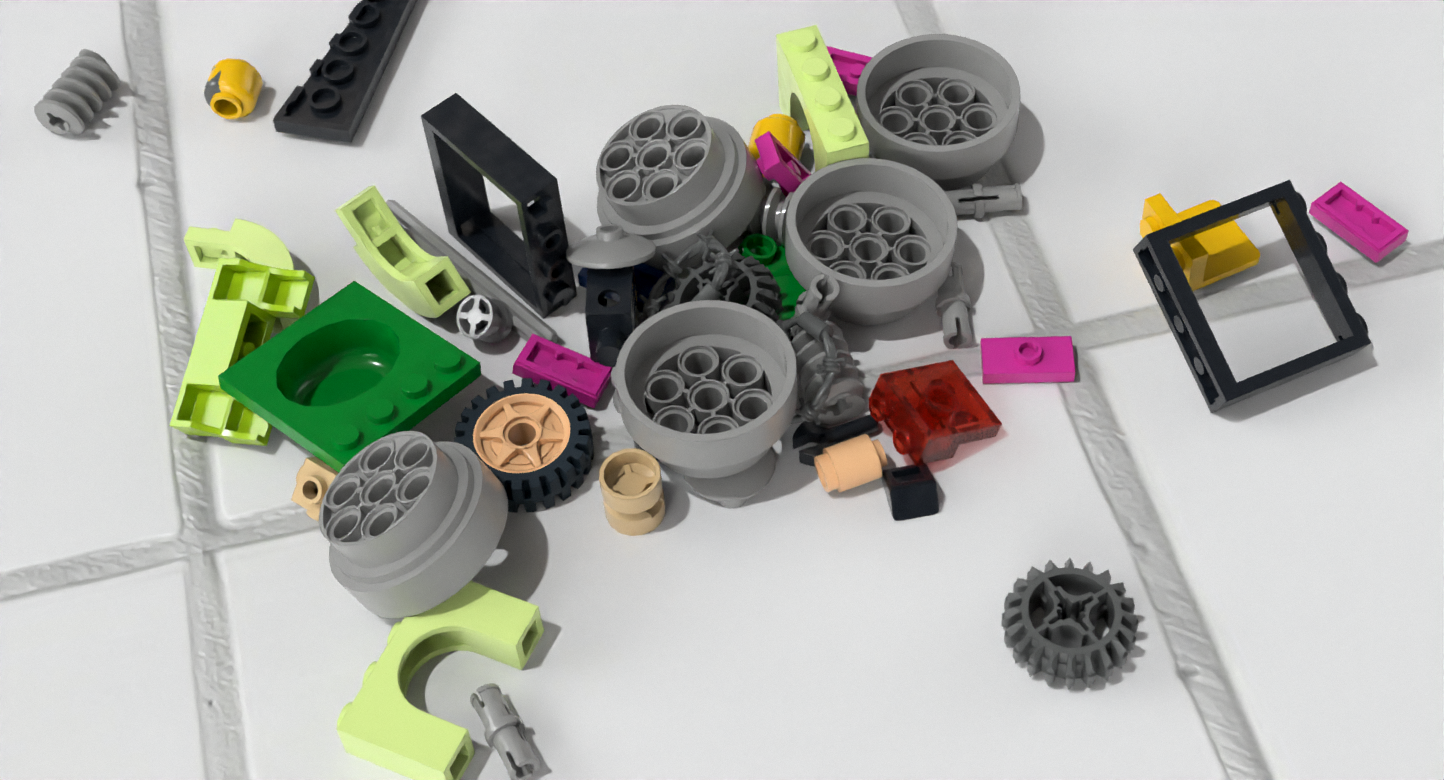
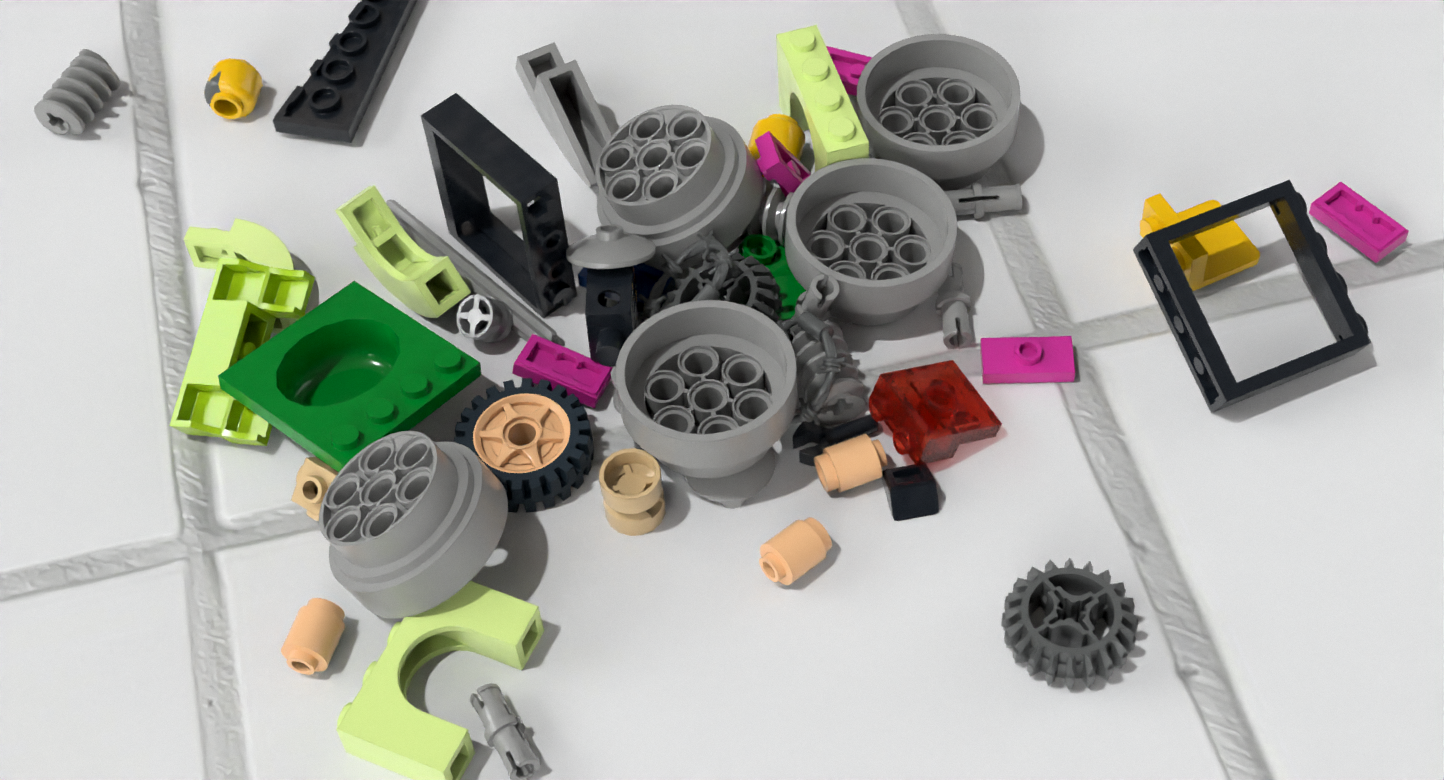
(314, 636): none -> light nougat brick
(565, 107): none -> light grey slope
(794, 551): none -> light nougat brick

